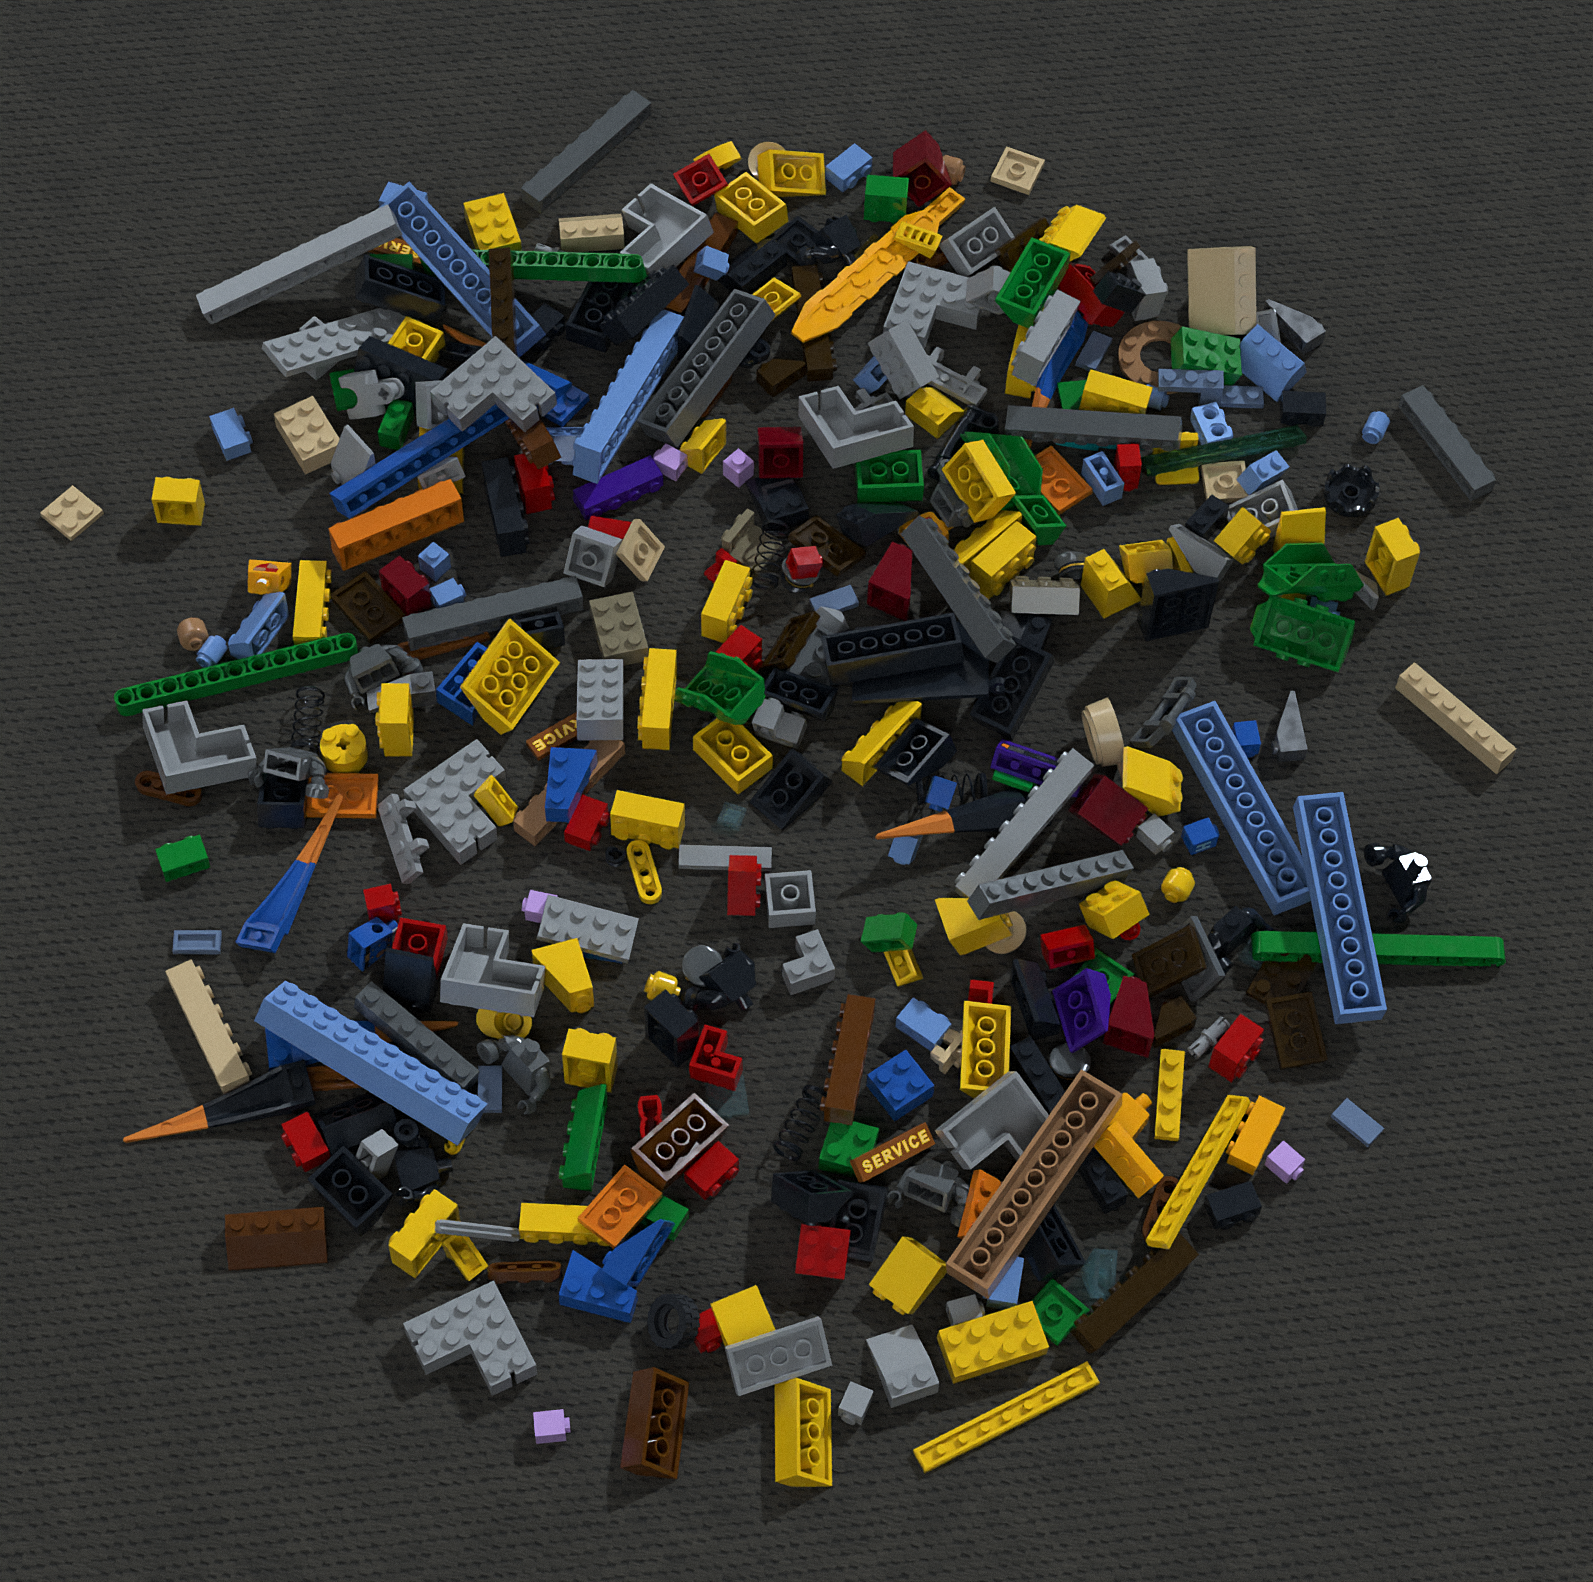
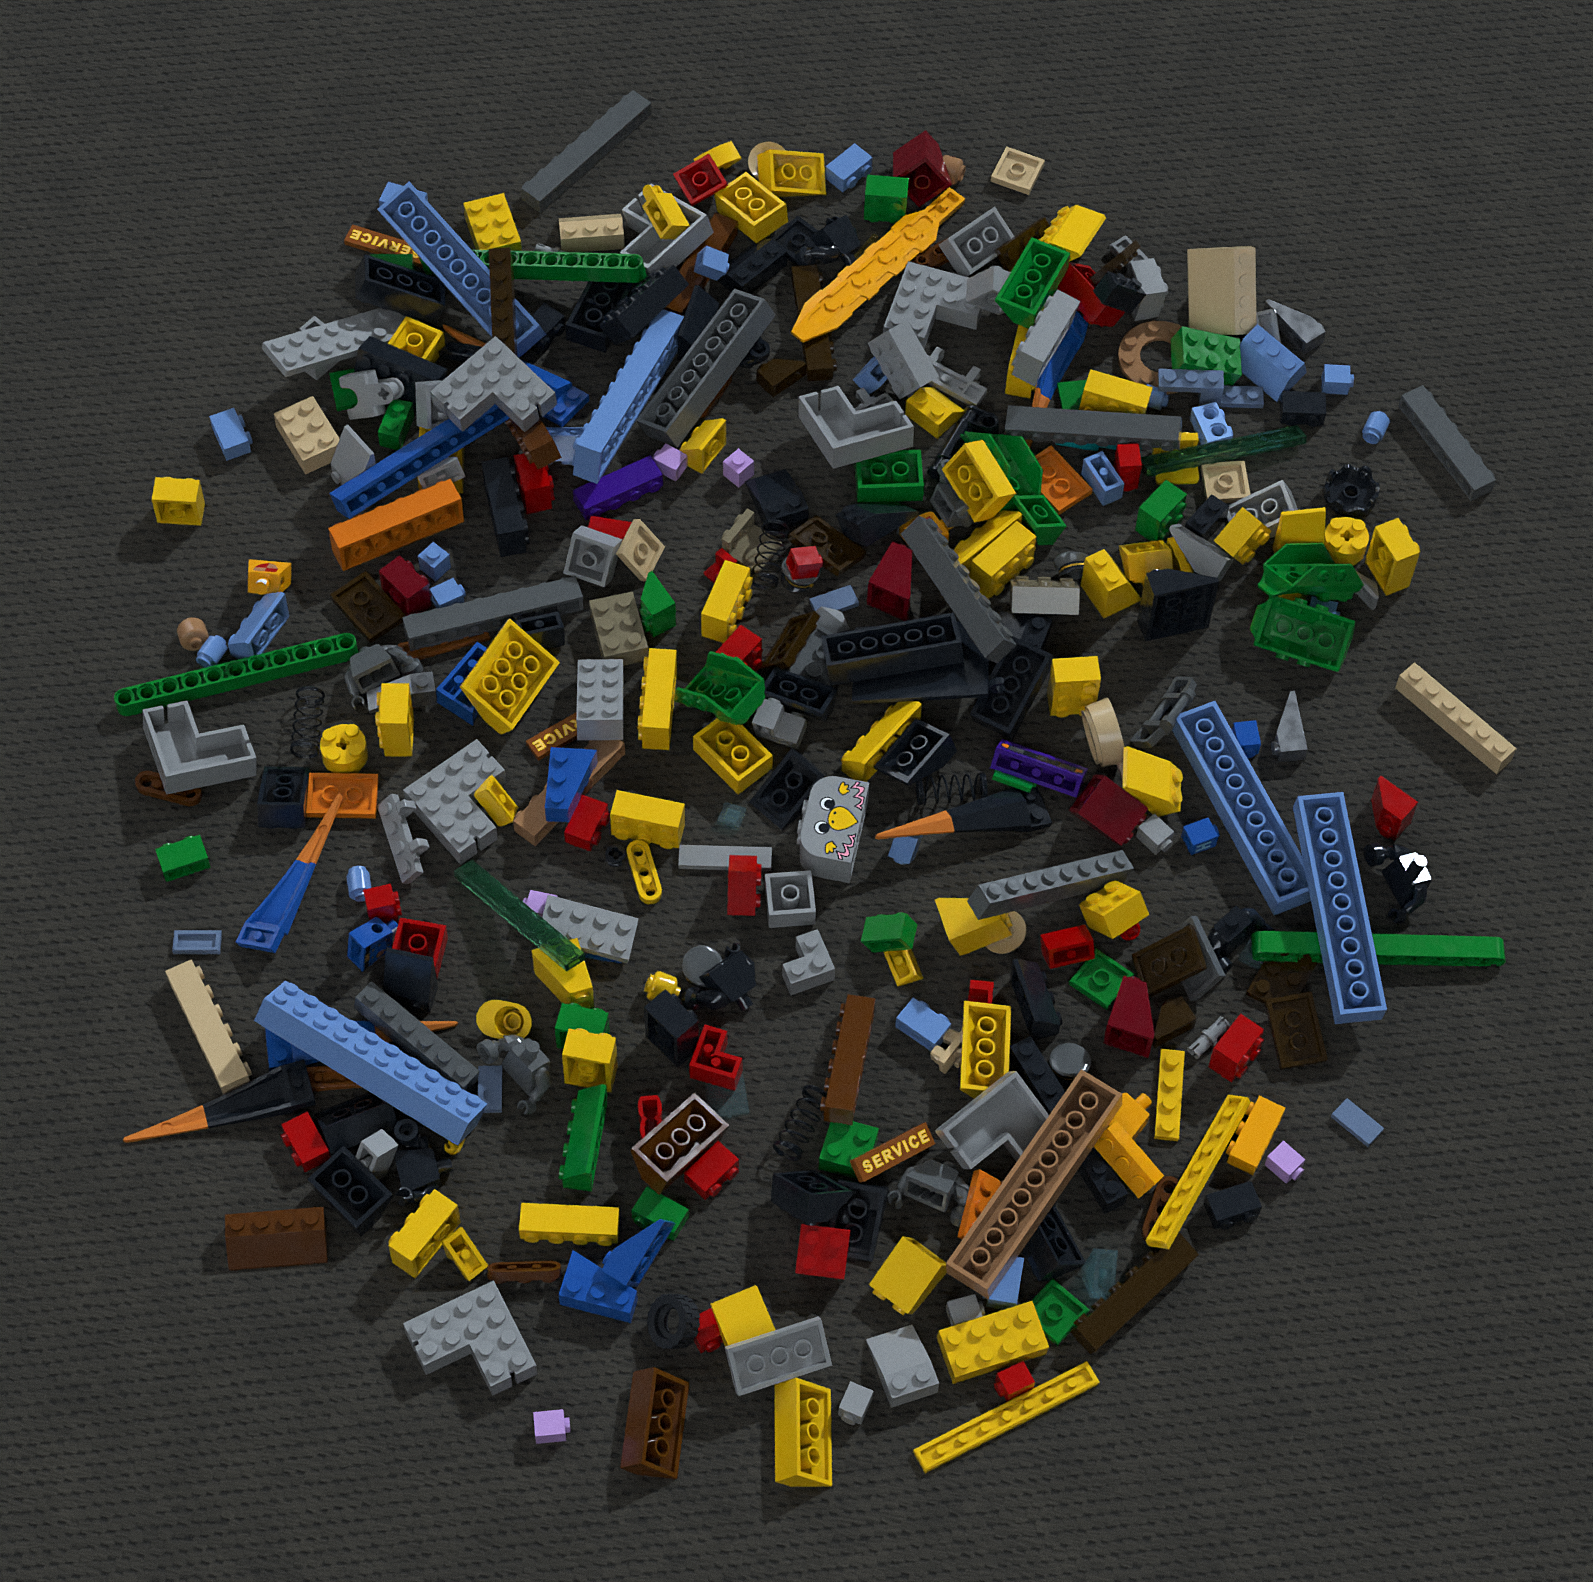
(72, 513): tan plate -> none
(295, 765): dark grey torso -> none
(299, 264): light grey brick -> none
(311, 601): yellow brick -> none
(358, 880): none -> medium blue brick
(477, 1230): light grey axle -> none
(486, 979): light grey piece -> none
(519, 915): none -> clear green plate
(575, 1016): none -> green brick
(620, 1207): orange plate -> none
(657, 607): none -> green slope
(664, 212): none -> yellow brick
(778, 296): yellow slope -> none
(780, 452): dark red slope -> none
(832, 827): none -> light grey brick
(900, 1085): blue brick -> none
(921, 247): yellow slope -> none
(940, 793): blue brick -> none
(1014, 1381): none -> red brick
(1027, 823): light grey brick -> none
(1073, 685): none -> yellow brick
(1083, 1007): dark purple slope -> none
(1094, 351): sand blue tile -> none
(1161, 511): none -> green brick
(1178, 885): yellow head -> none
(1262, 473): medium blue brick -> none
(1336, 379): none -> medium blue brick
(1346, 540): none -> yellow brick
(1391, 809): none -> red slope

